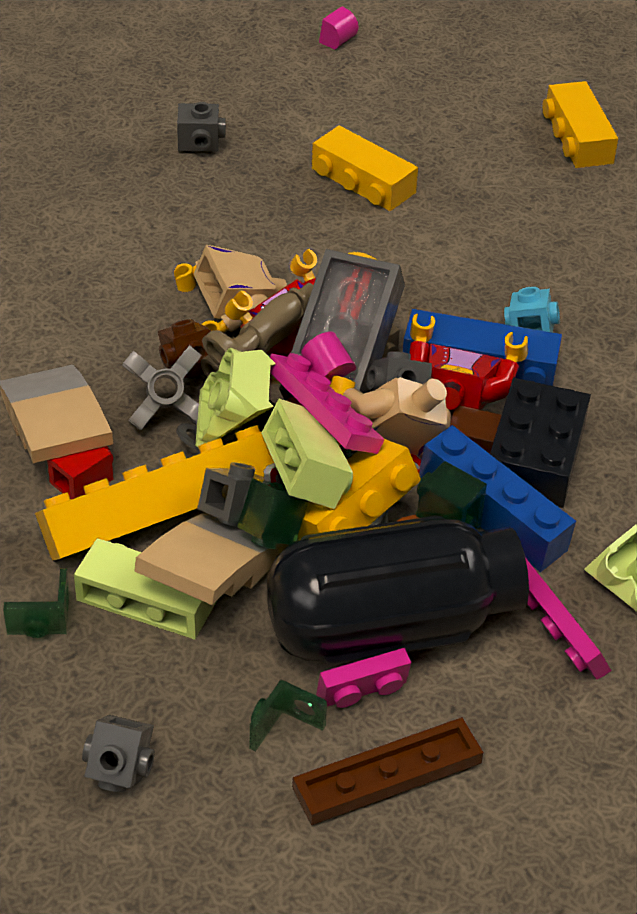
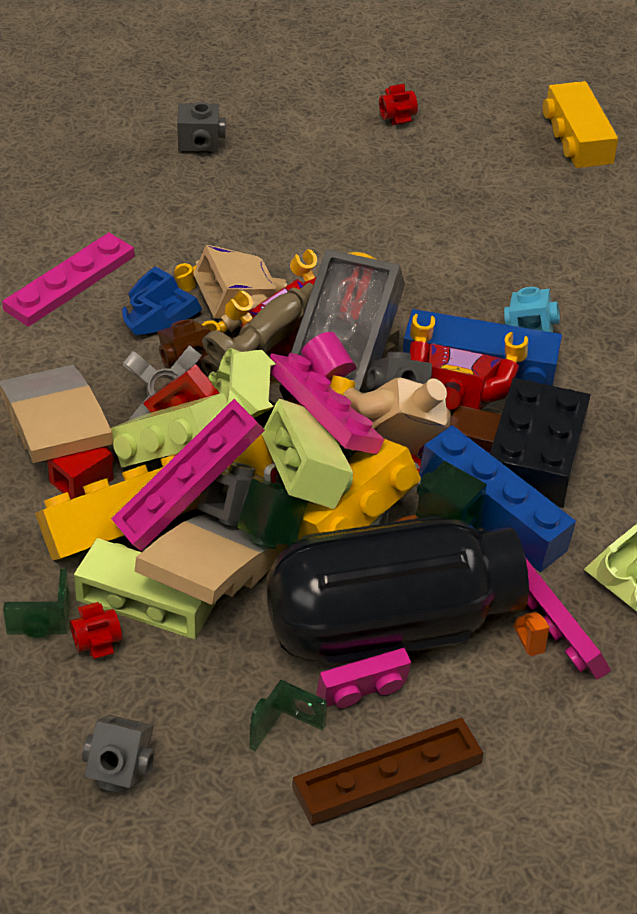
(68, 279): none -> dark pink plate
(96, 630): none -> red gear
(158, 303): none -> blue brick
(164, 430): none -> yellowish green brick
(185, 388): none -> red plate
(187, 475): none -> dark pink plate
(338, 28): dark pink brick -> none
(364, 168): yellow brick -> none
(398, 104): none -> red gear
(532, 632): none -> orange tile

